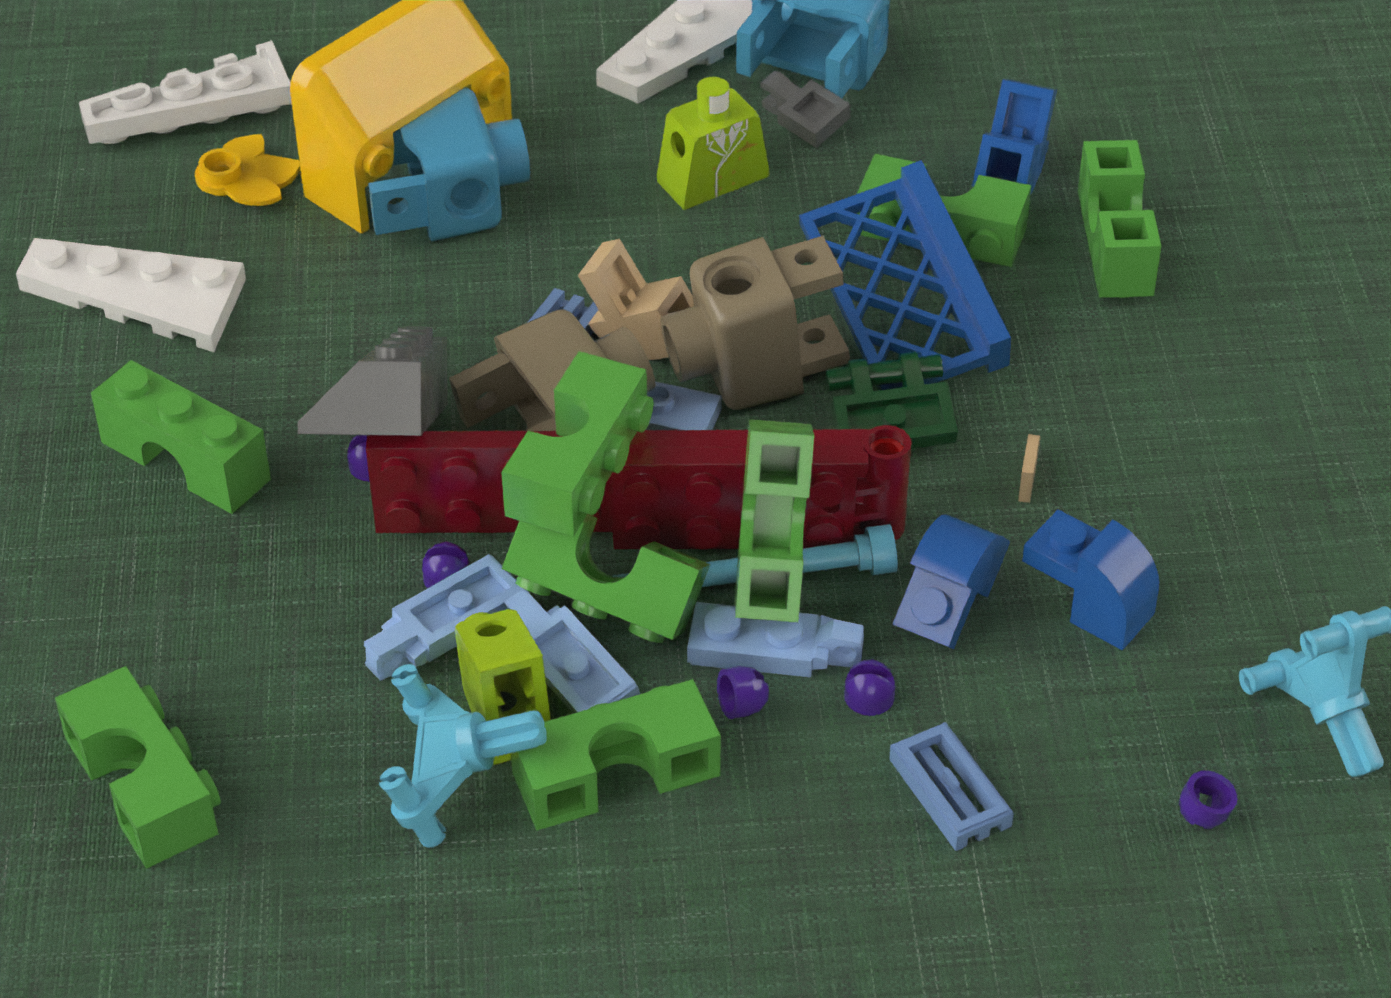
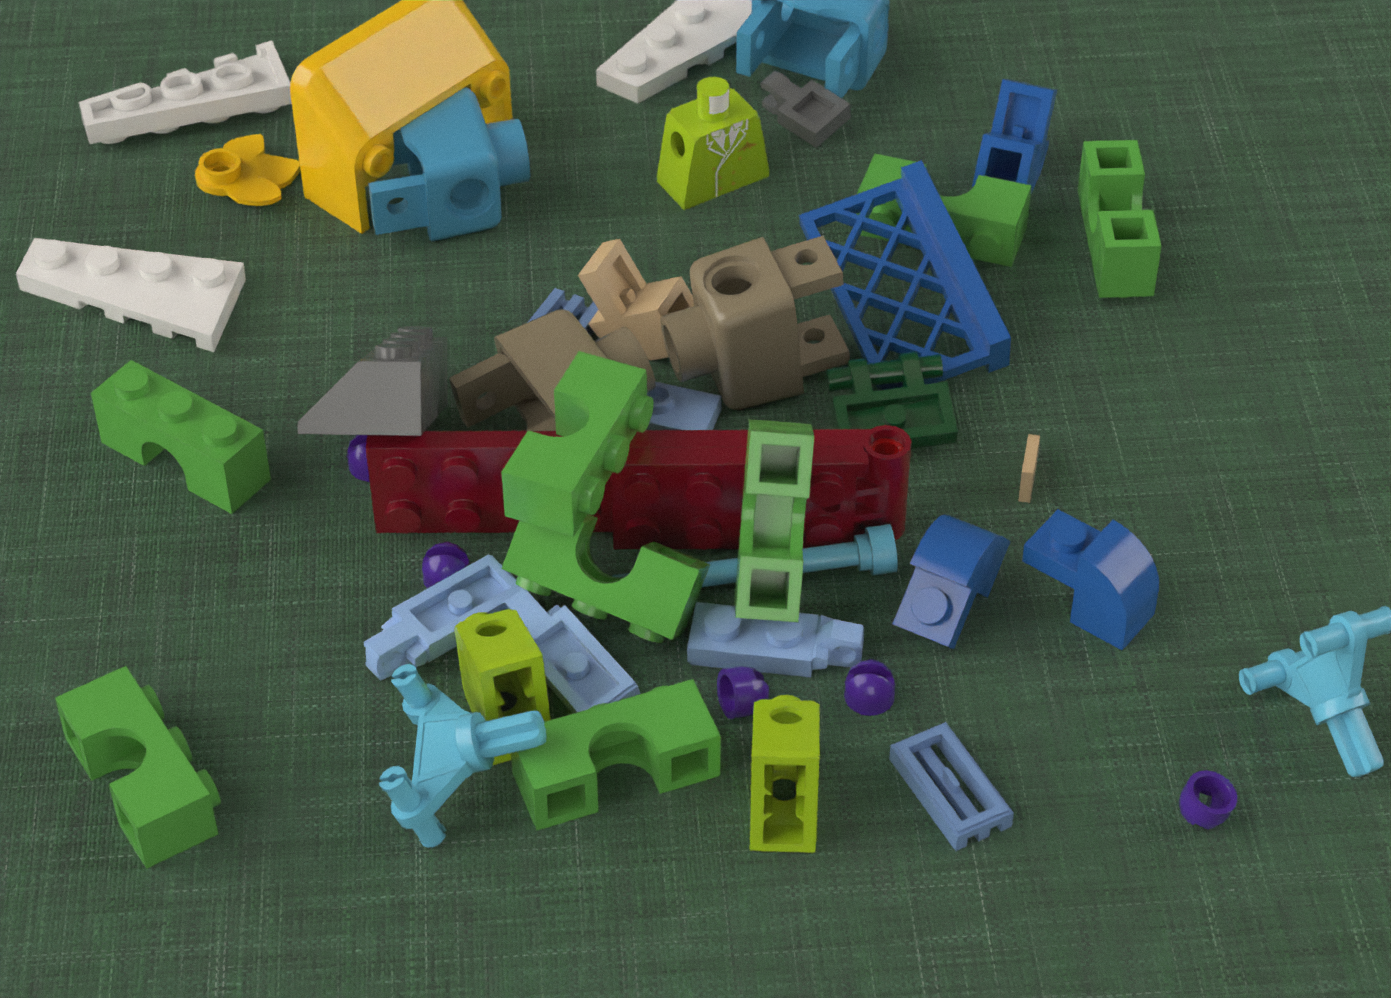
(785, 748): none -> lime torso

